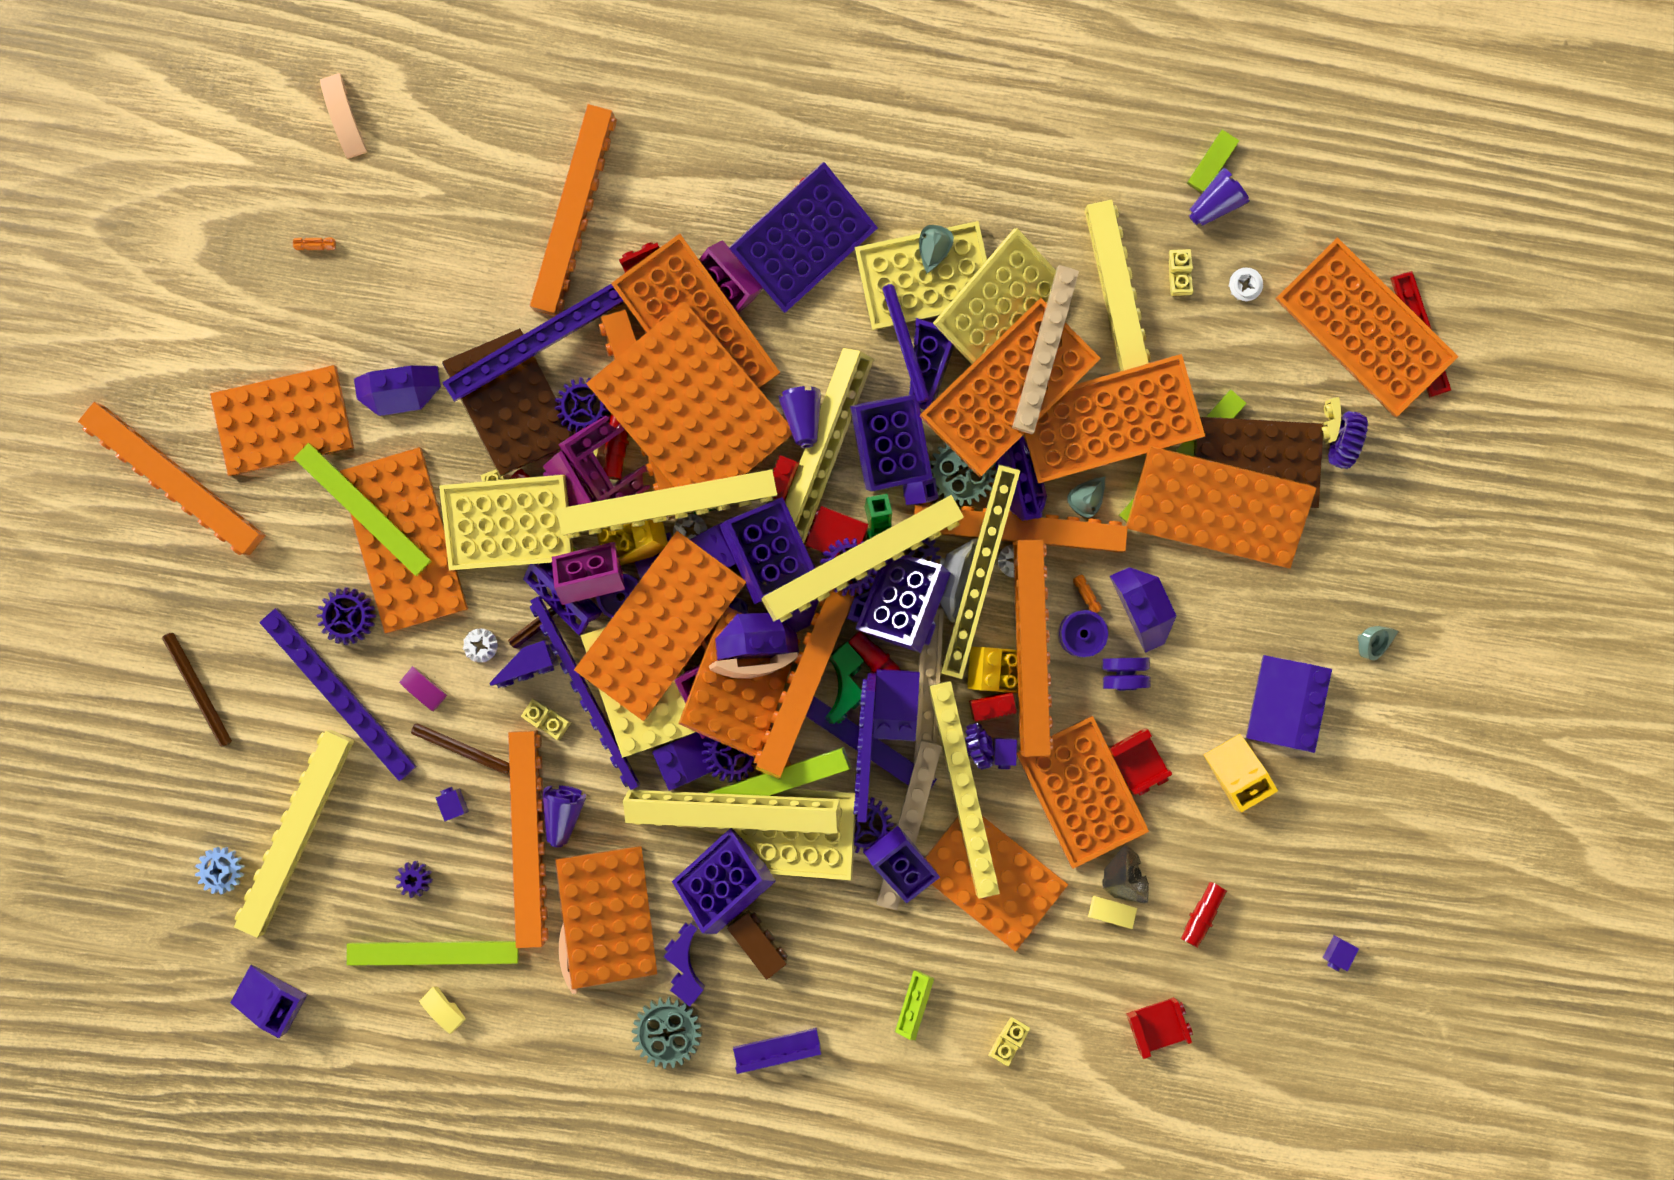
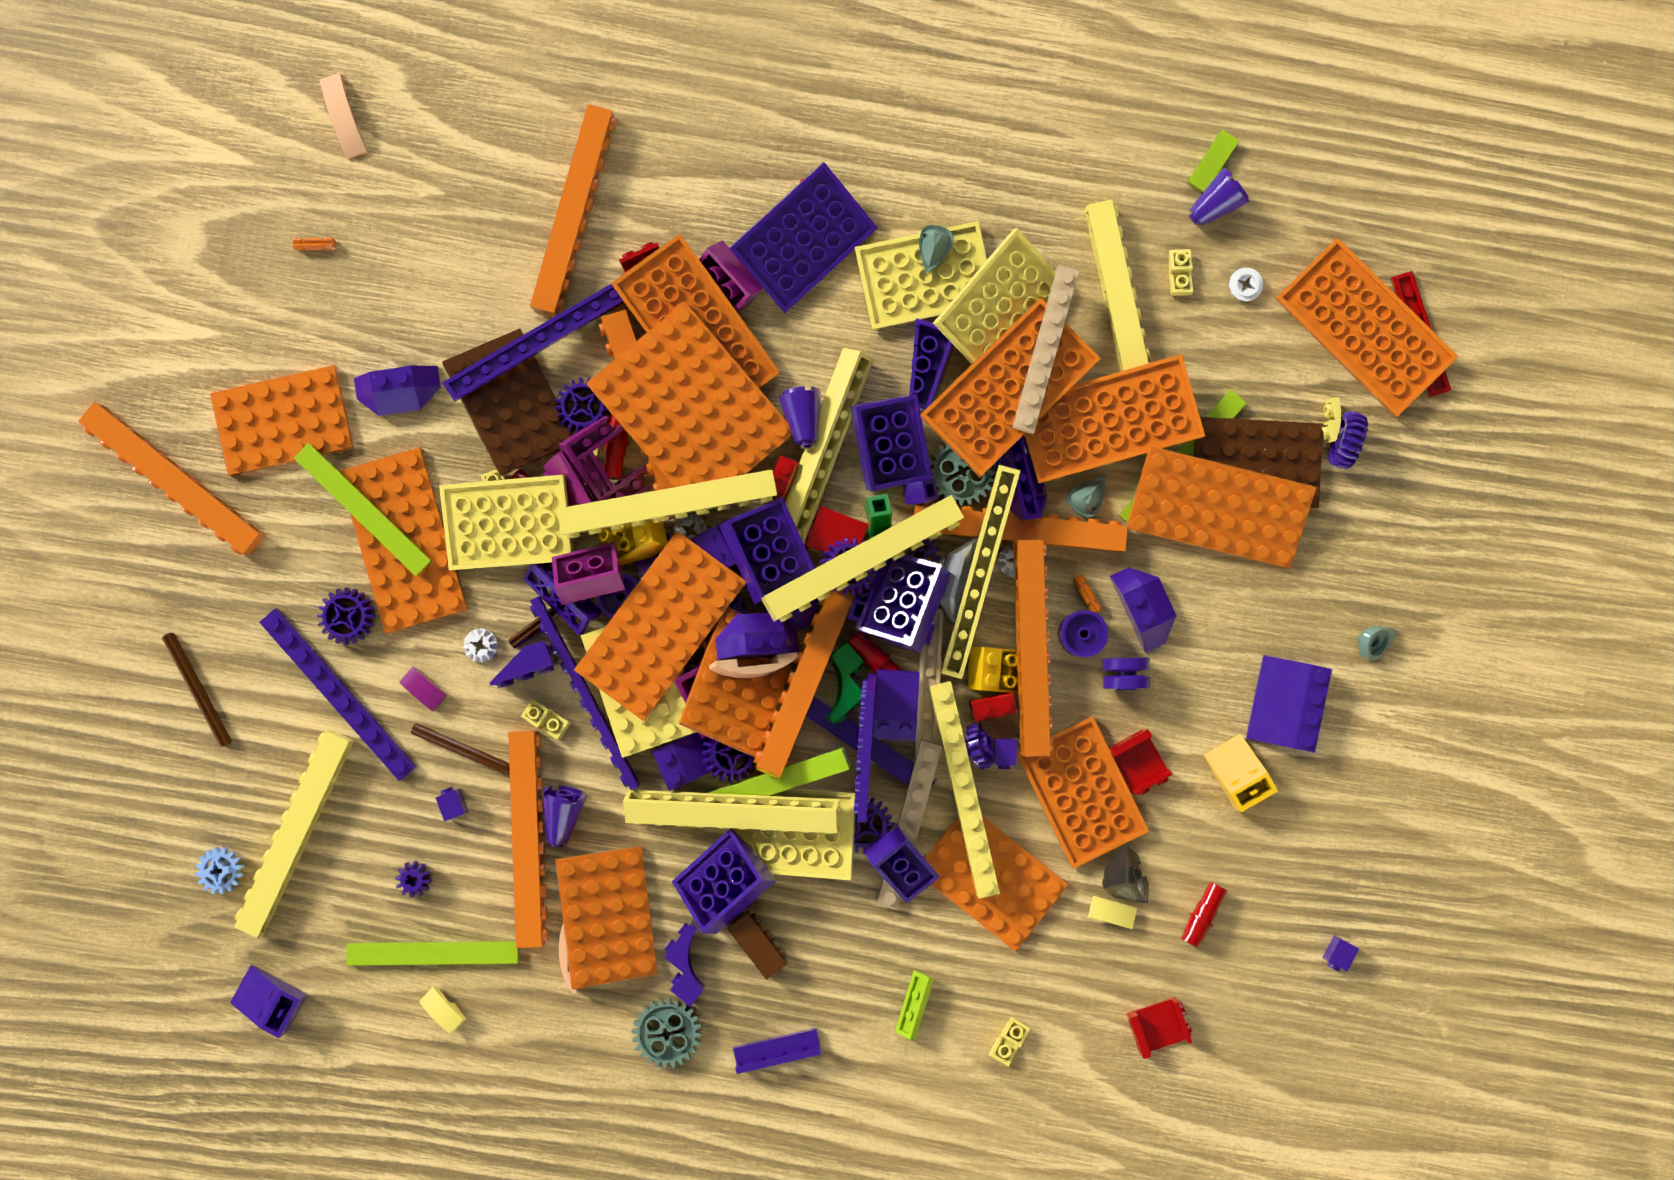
(905, 343): dark purple axle -> none

